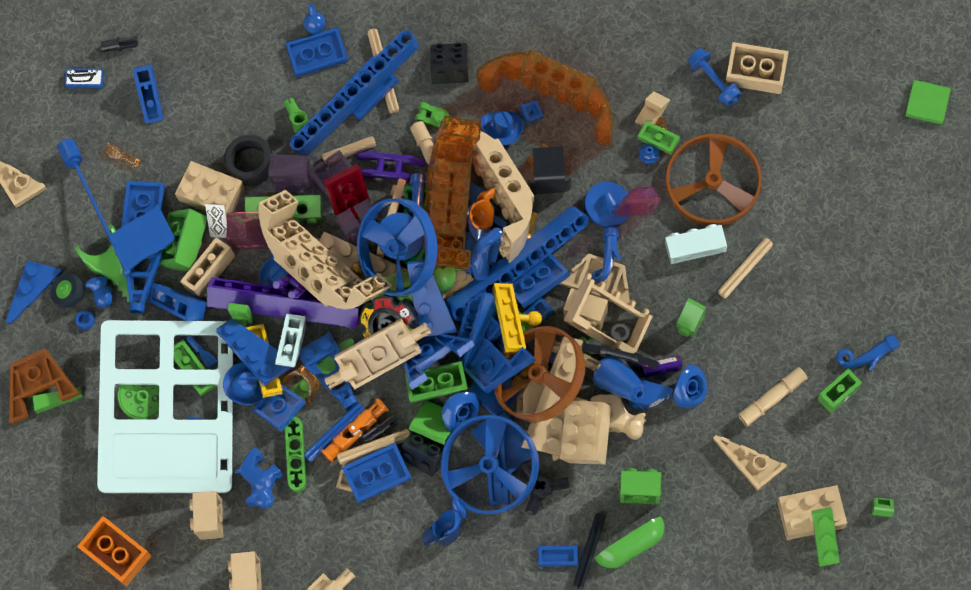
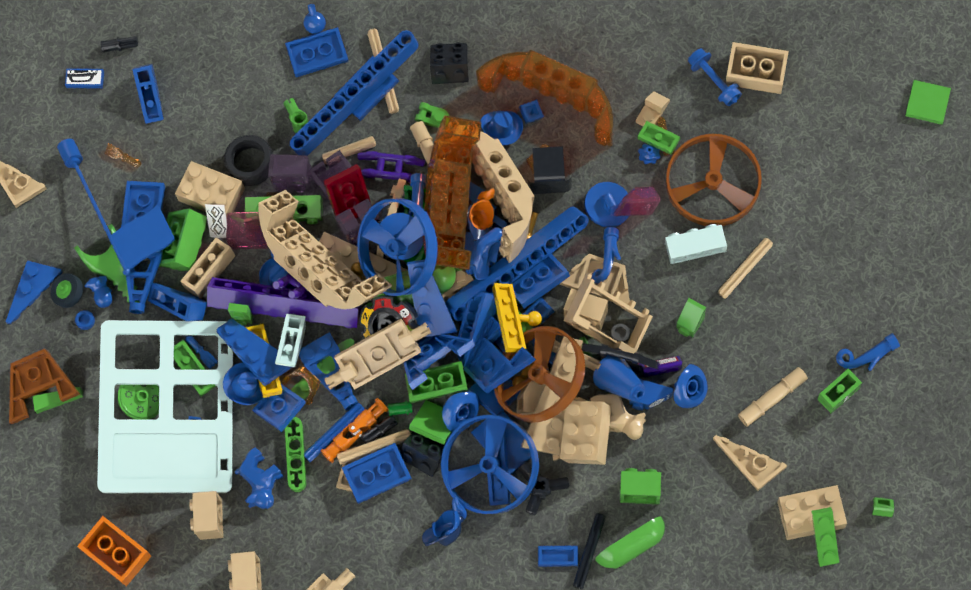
(400, 408): none -> green pin

